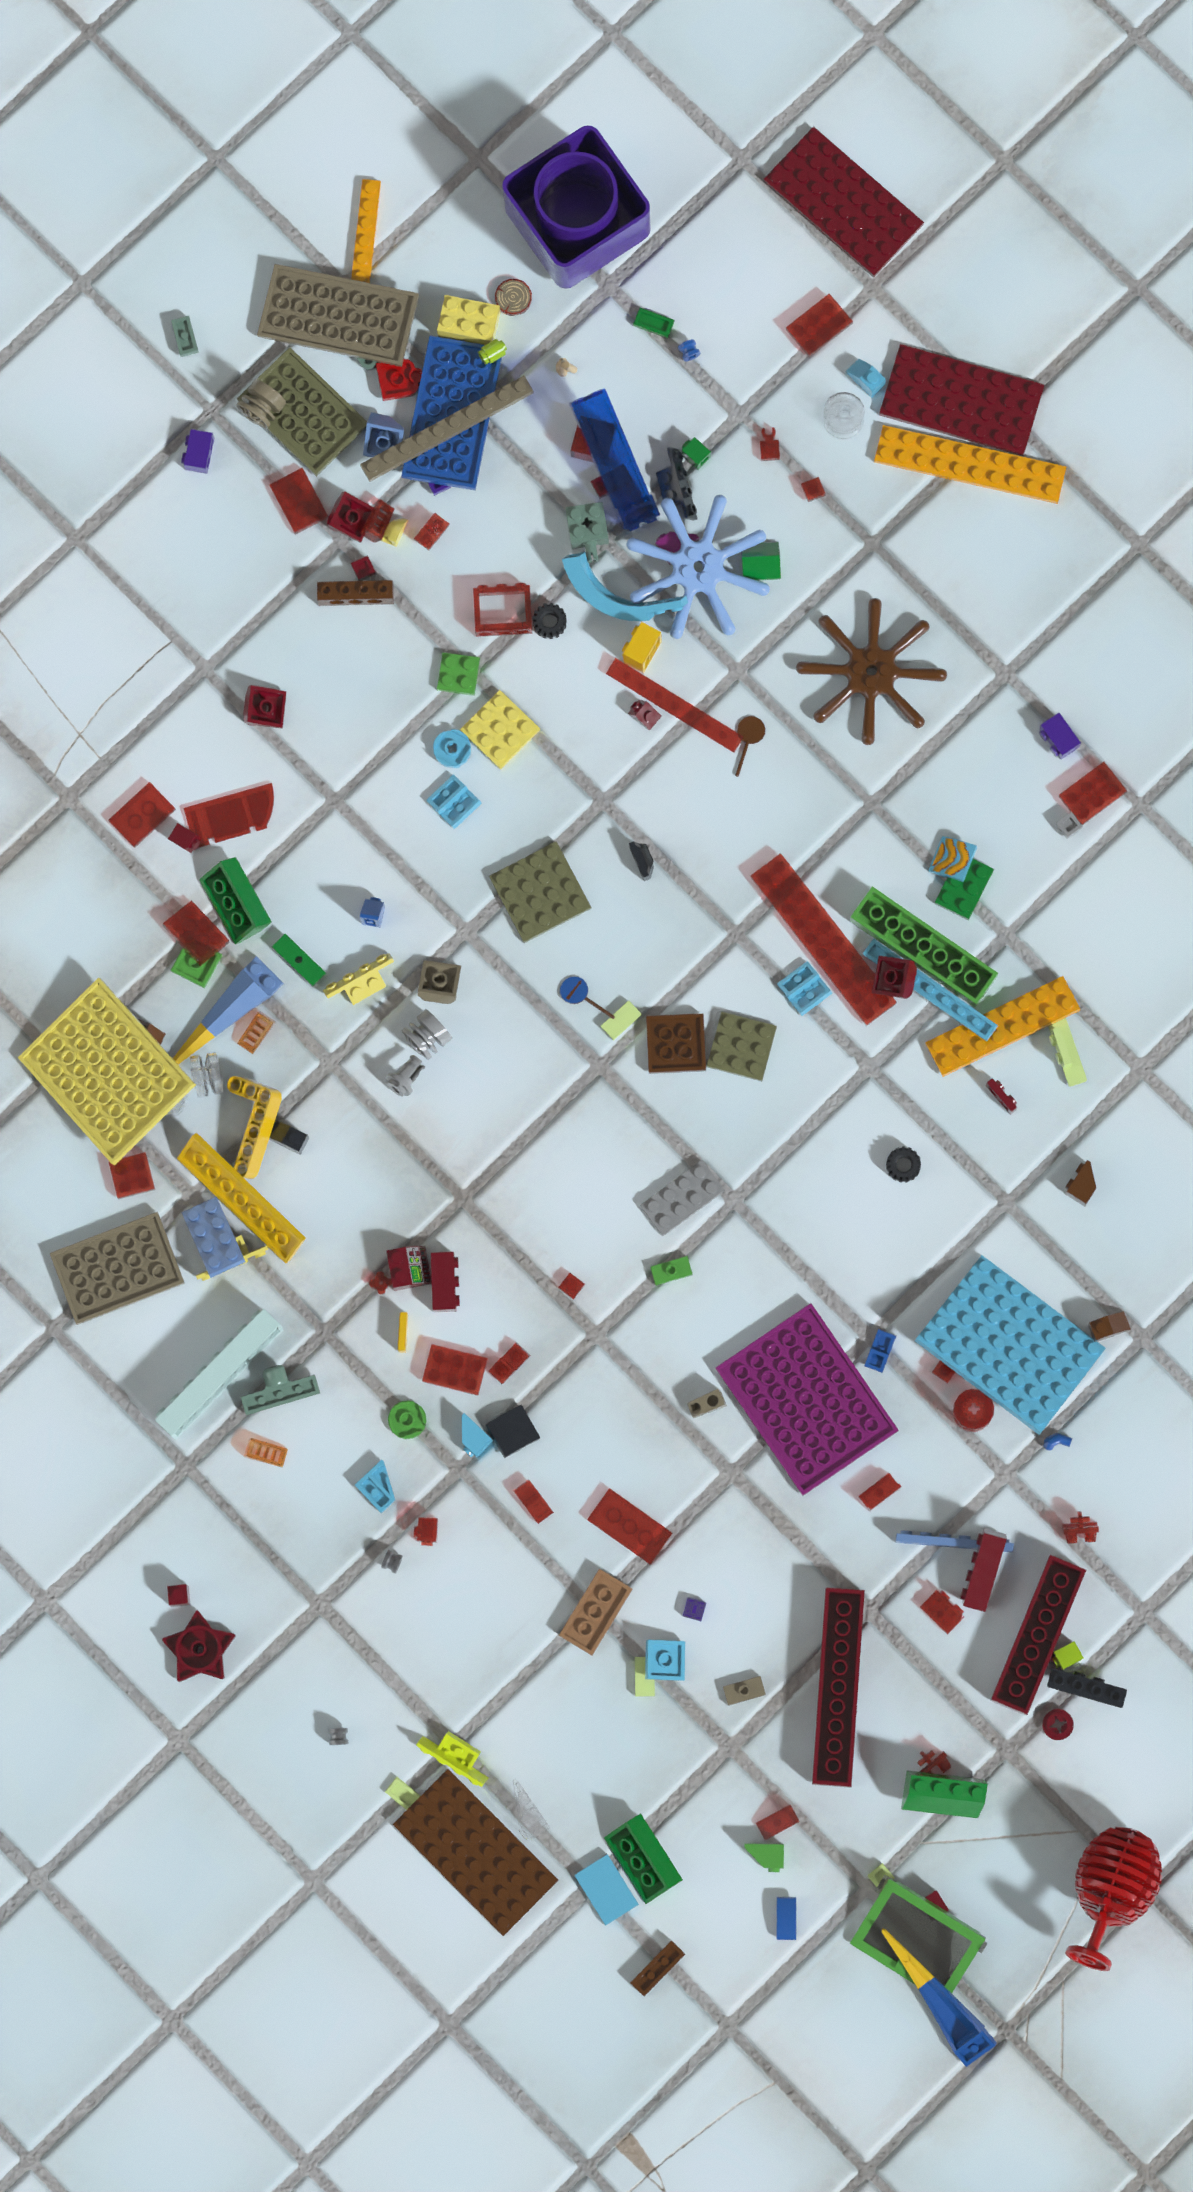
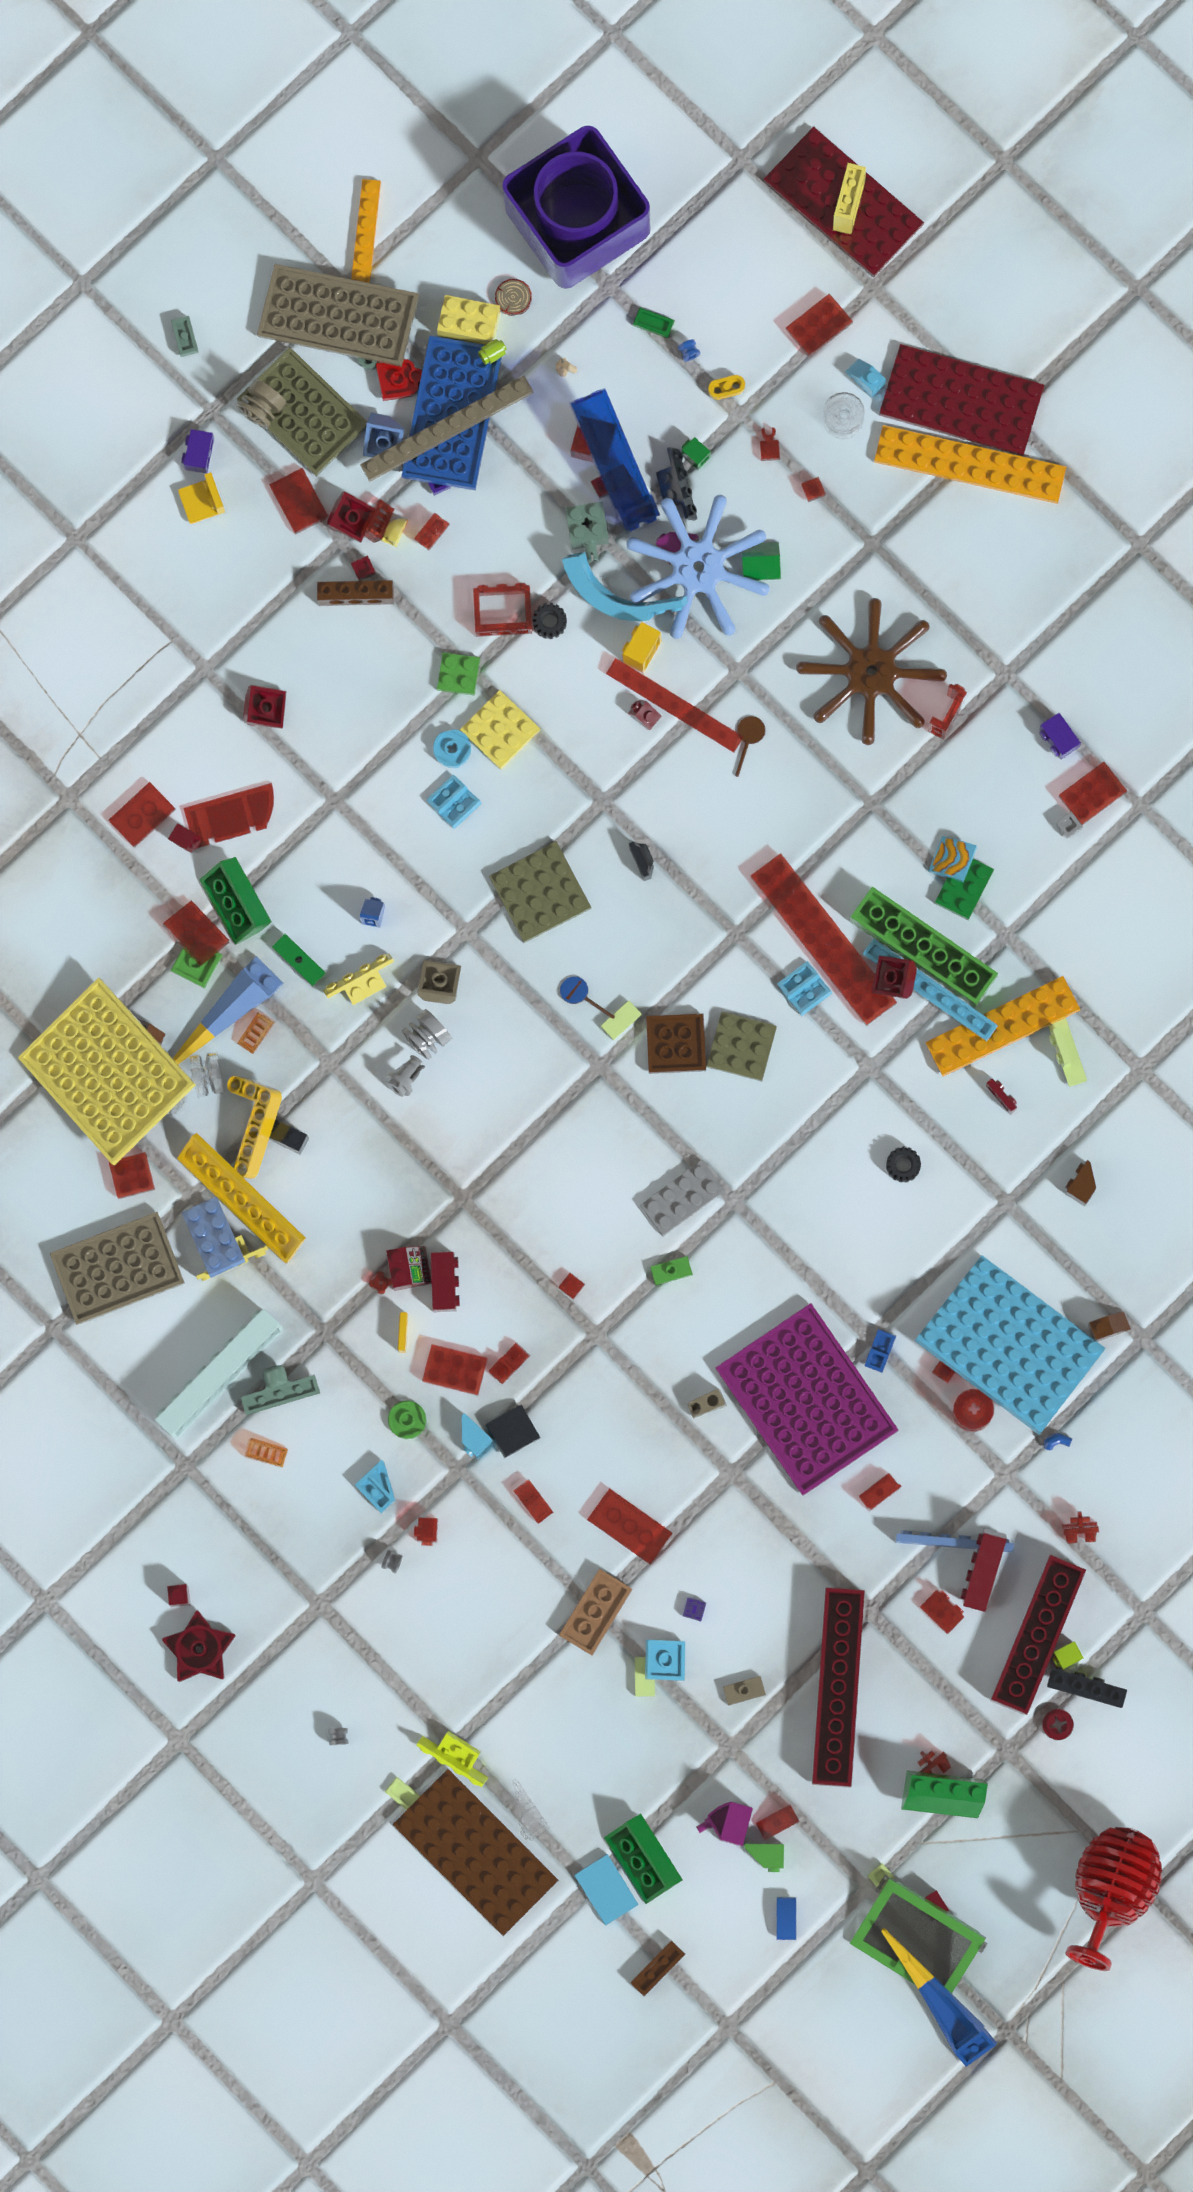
(201, 500): none -> yellow bracket
(725, 385): none -> yellow plate
(729, 1822): none -> magenta piece
(849, 198): none -> light yellow window
(941, 728): none -> clear red panel

